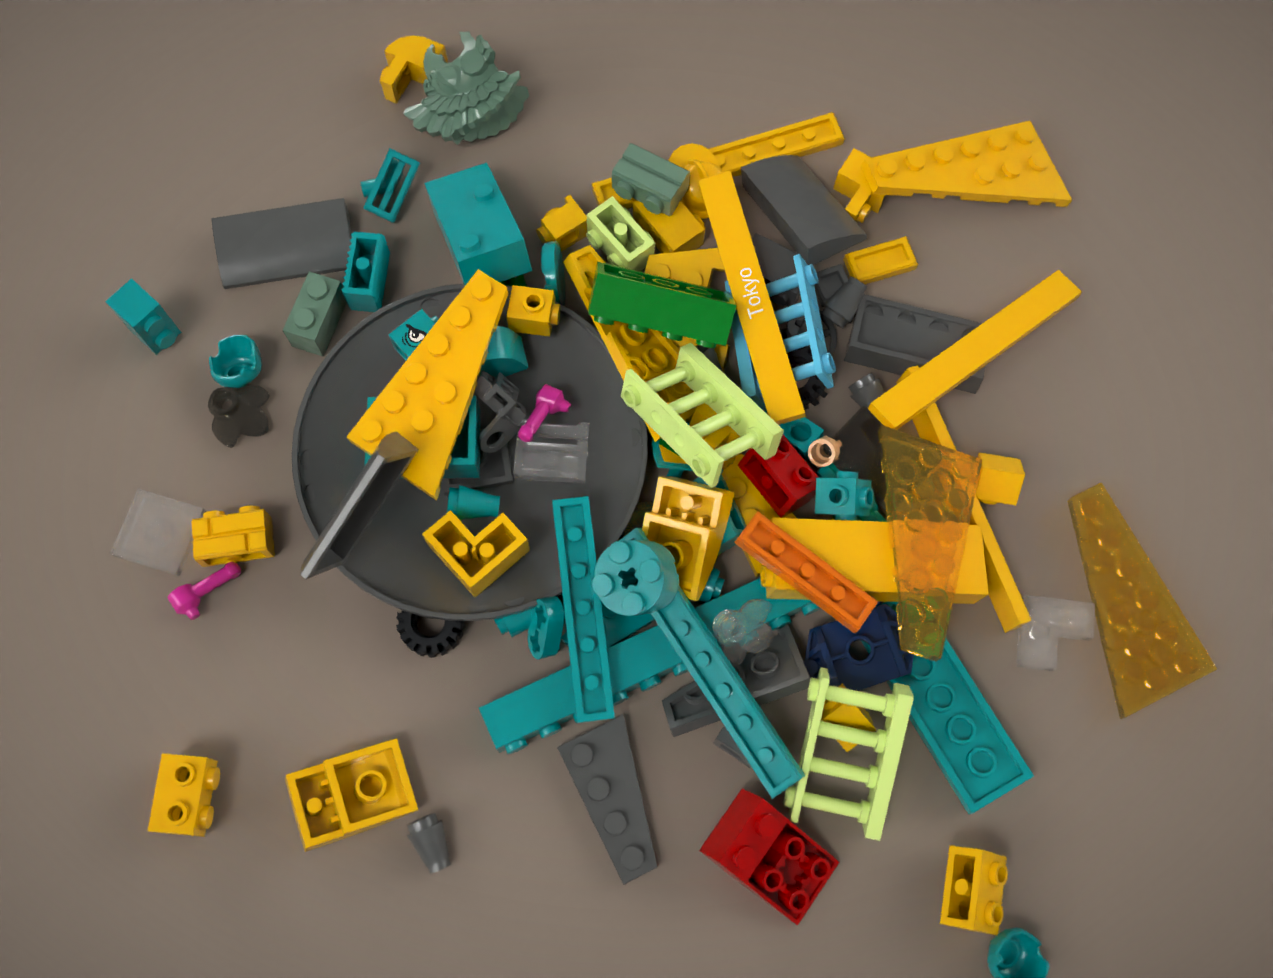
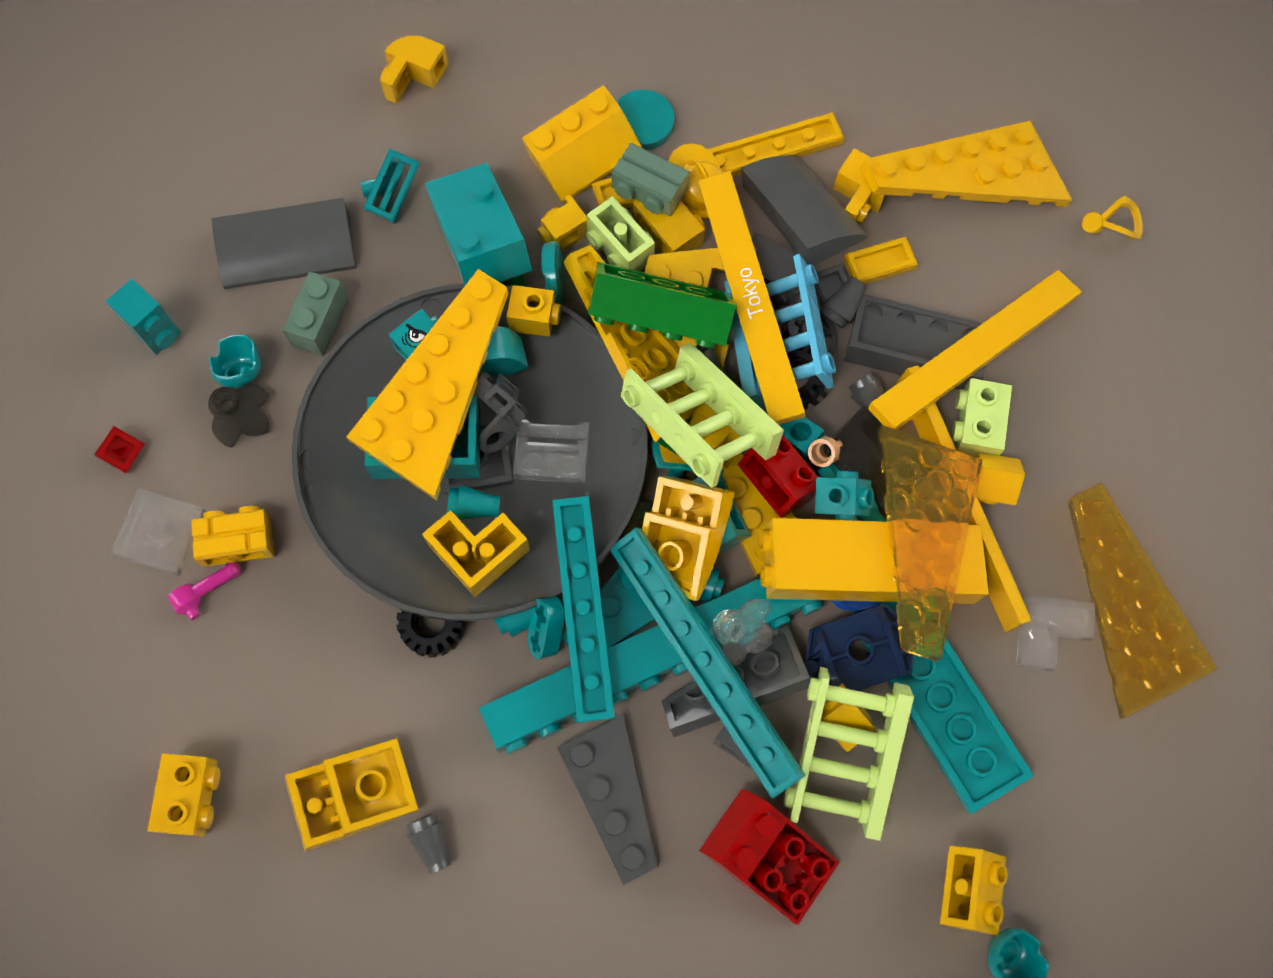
(119, 449): none -> red tile
(360, 505): dark grey slope -> none
(366, 271): teal brick -> none
(467, 95): sand green piece -> none
(548, 401): dark pink piece -> none
(580, 143): none -> yellow slope
(648, 116): none -> teal tile
(650, 564): teal brick -> none
(806, 572): orange tile -> none
(982, 417): none -> yellowish green brick
(1095, 222): none -> yellow piece

